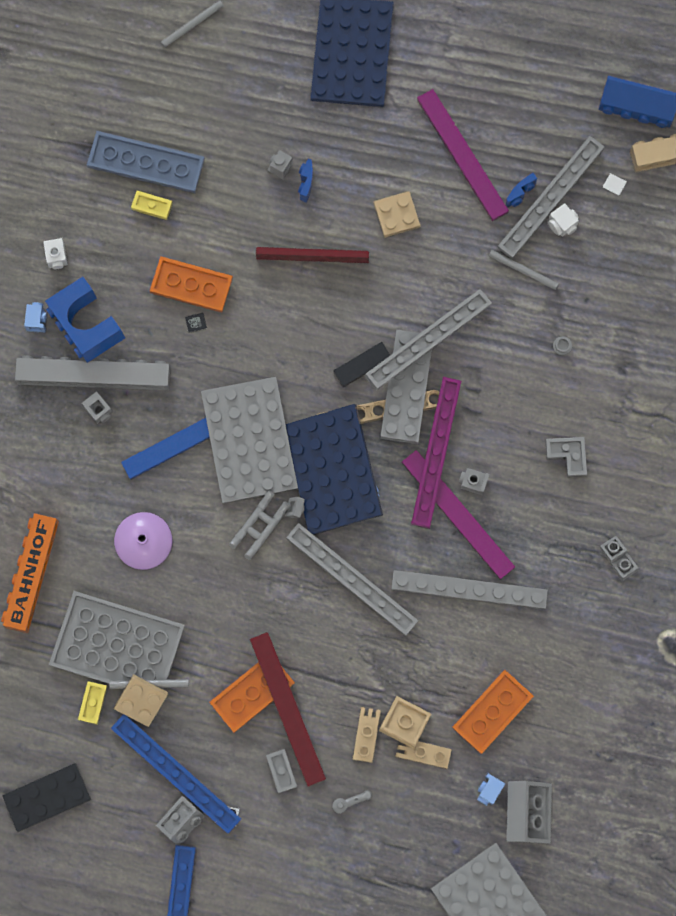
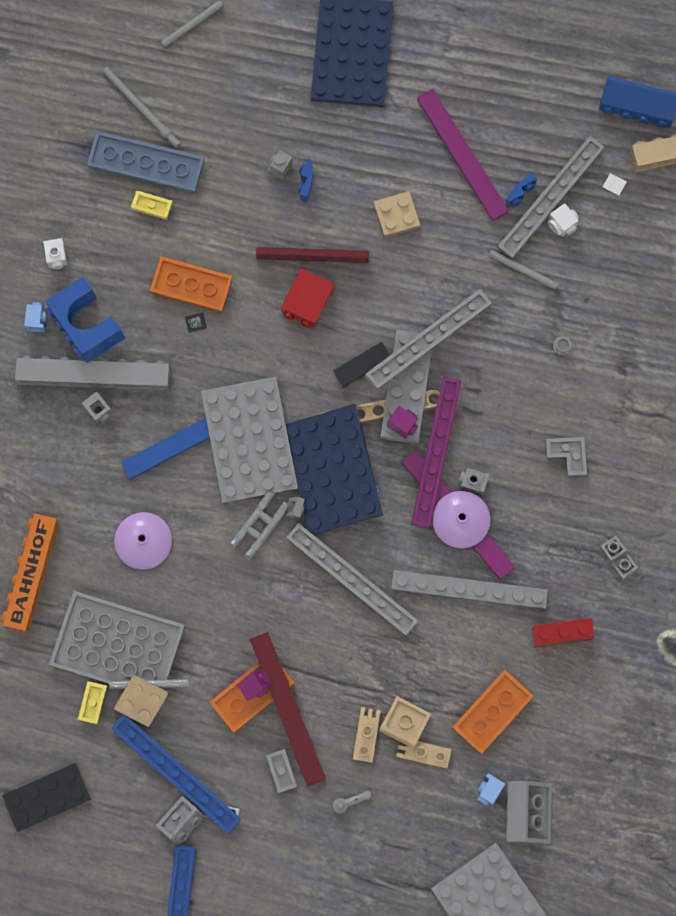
(165, 132): none -> light grey bar
(255, 684): none -> magenta brick
(307, 298): none -> red panel
(403, 422): none -> magenta brick
(459, 532): none -> lavender dish
(563, 632): none -> red brick

